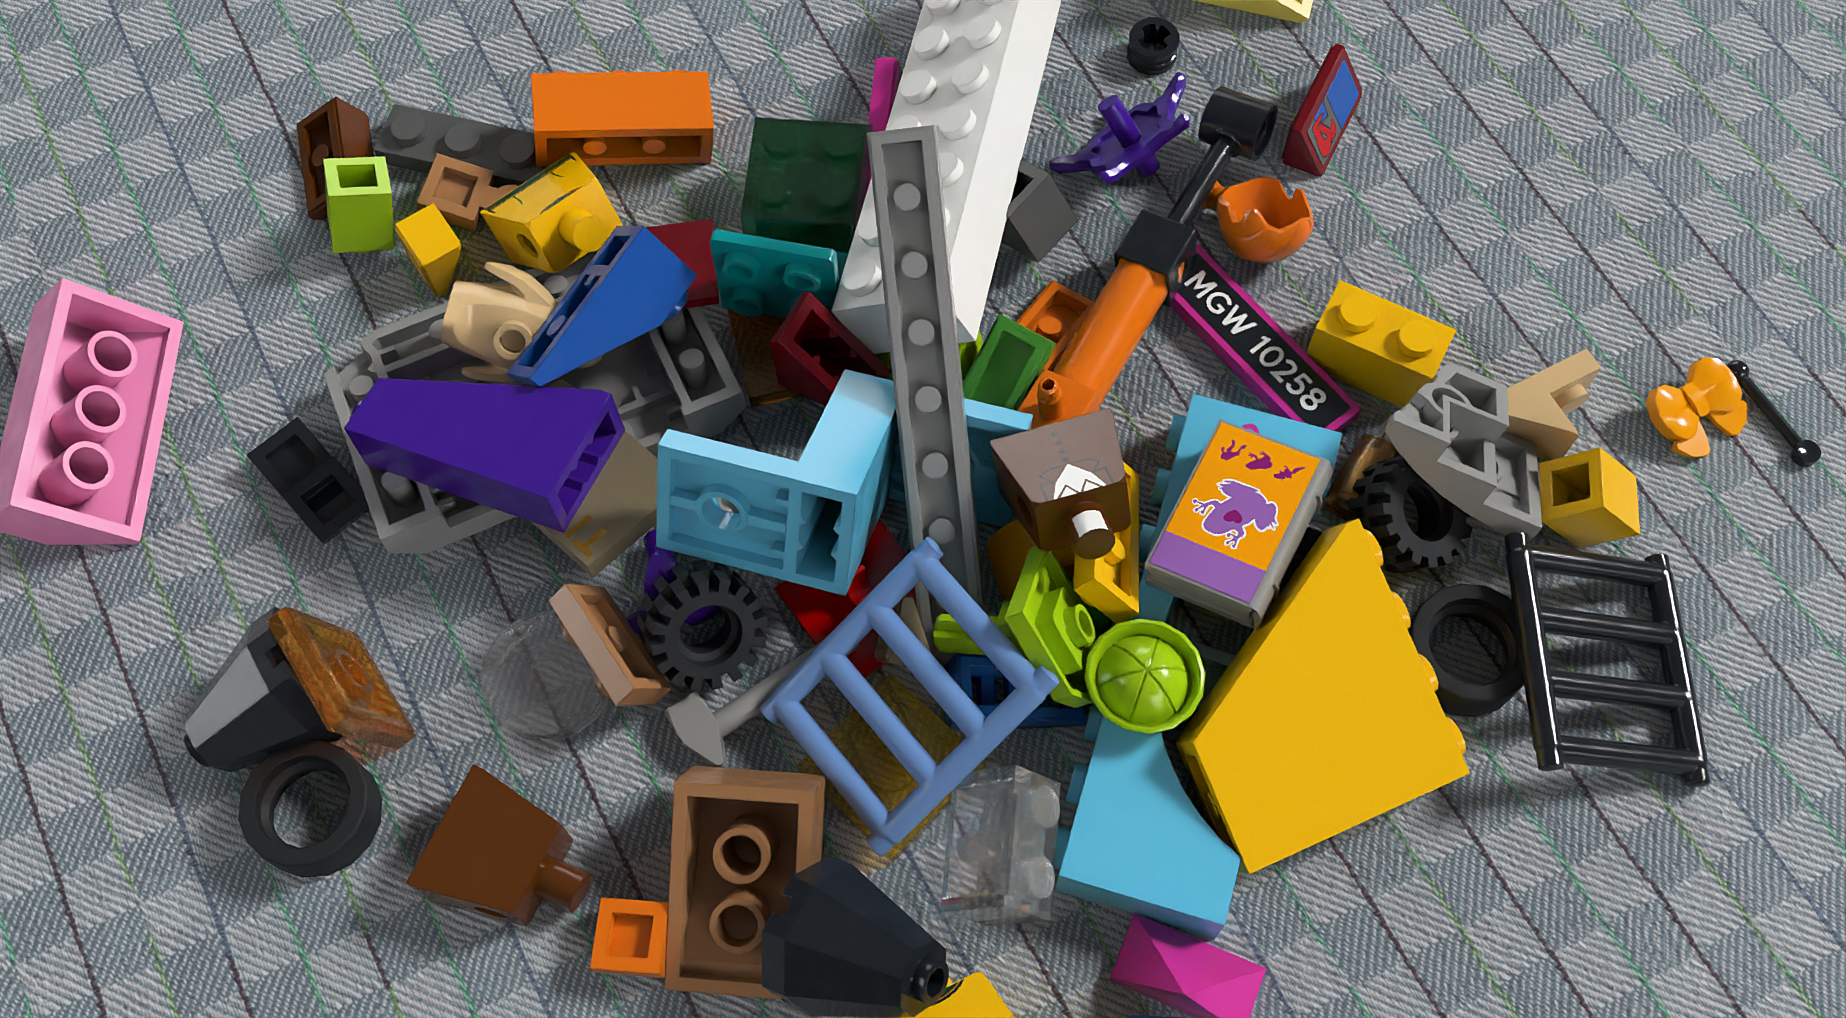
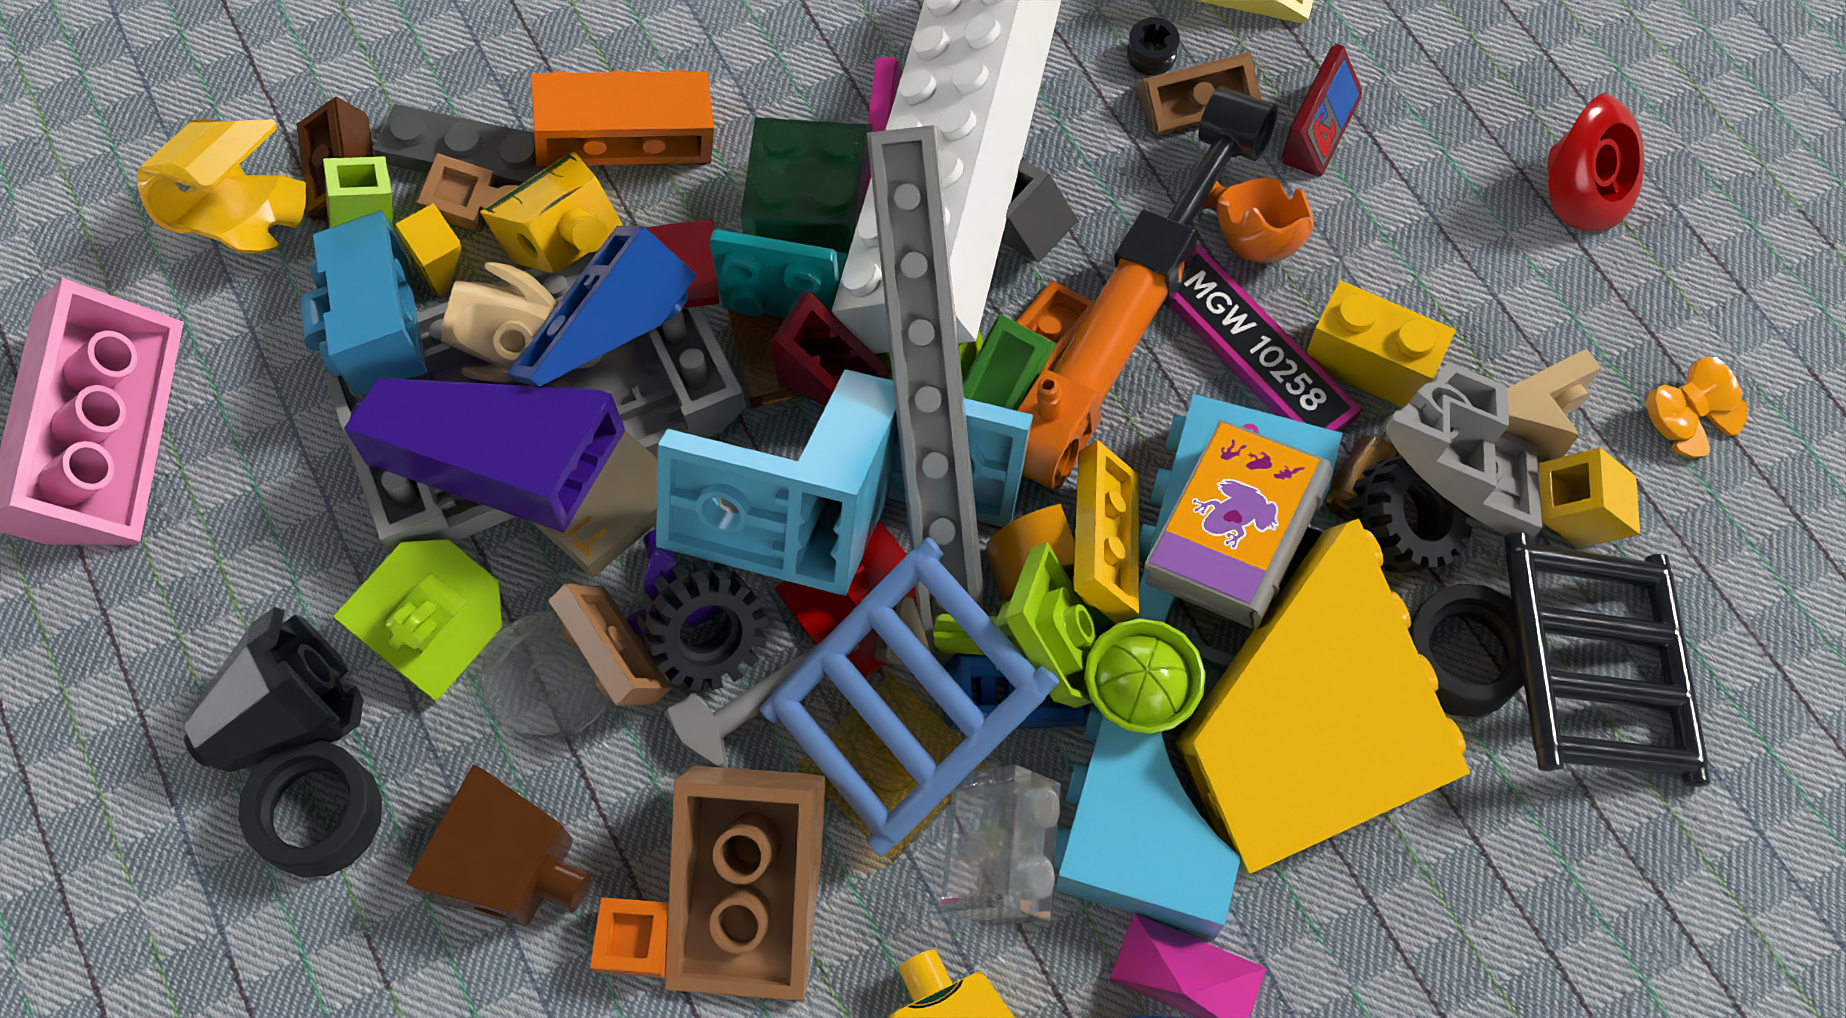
(220, 197): none -> yellow piece
(310, 480): black slope -> none
(341, 679): clear orange tile -> none
(363, 305): none -> dark azure piece
(425, 613): none -> lime piece
(849, 949): black cone -> none
(1066, 483): torso -> none
(1129, 136): dark purple piece -> none
(1180, 97): none -> medium nougat slope
(1597, 166): none -> red hat
(1804, 452): black hinge -> none

